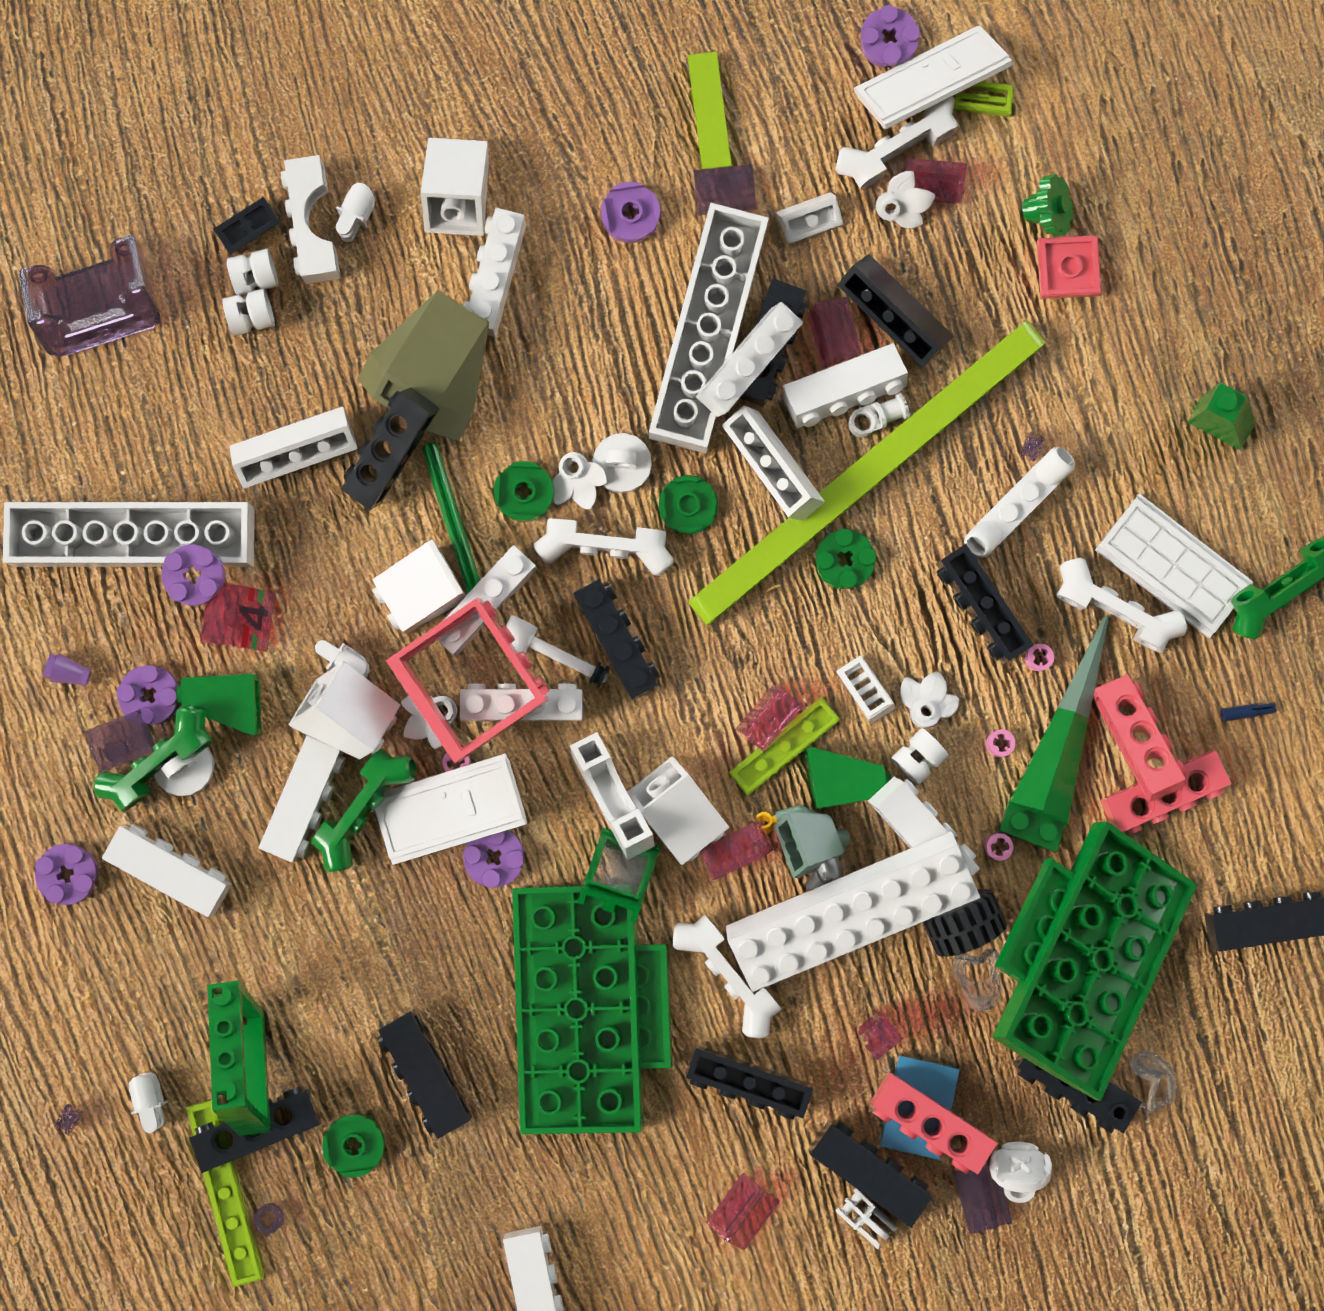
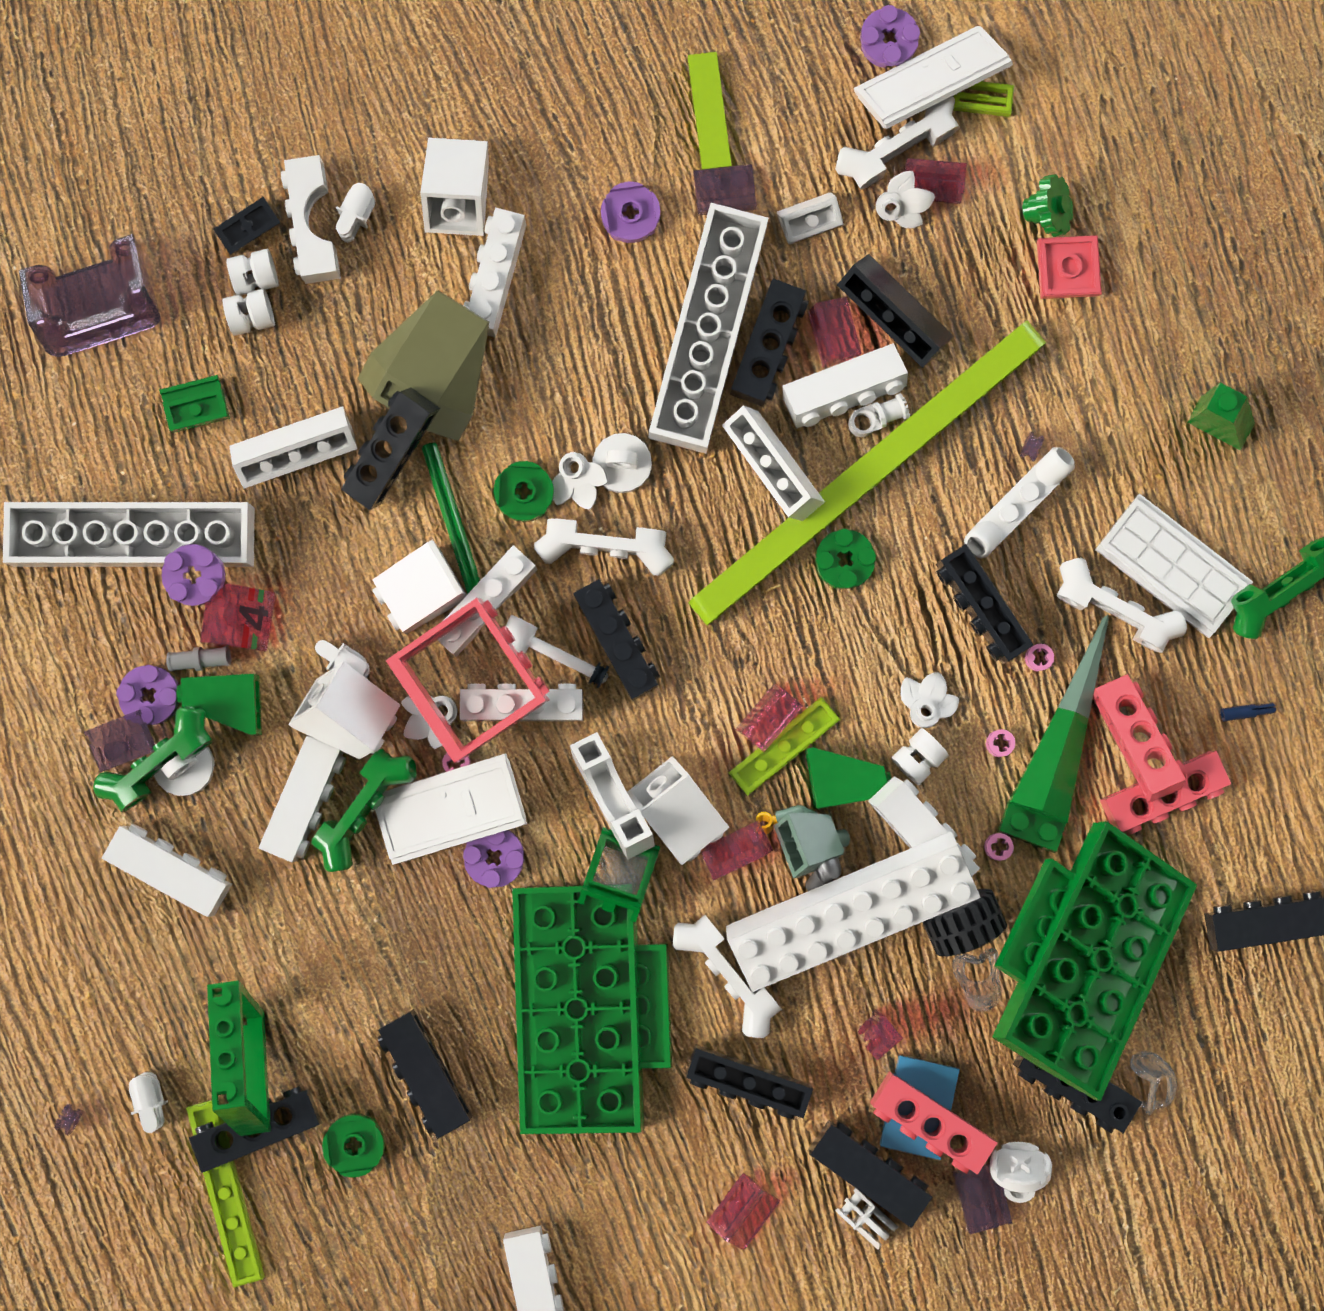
(57, 889): medium lavender plate -> none
(64, 670): medium lavender cone -> none
(194, 404): none -> green plate
(198, 659): none -> light grey pin
(262, 1211): bush -> none
(688, 505): green tile -> none
(749, 359): white brick -> none
(880, 711): white slope -> none

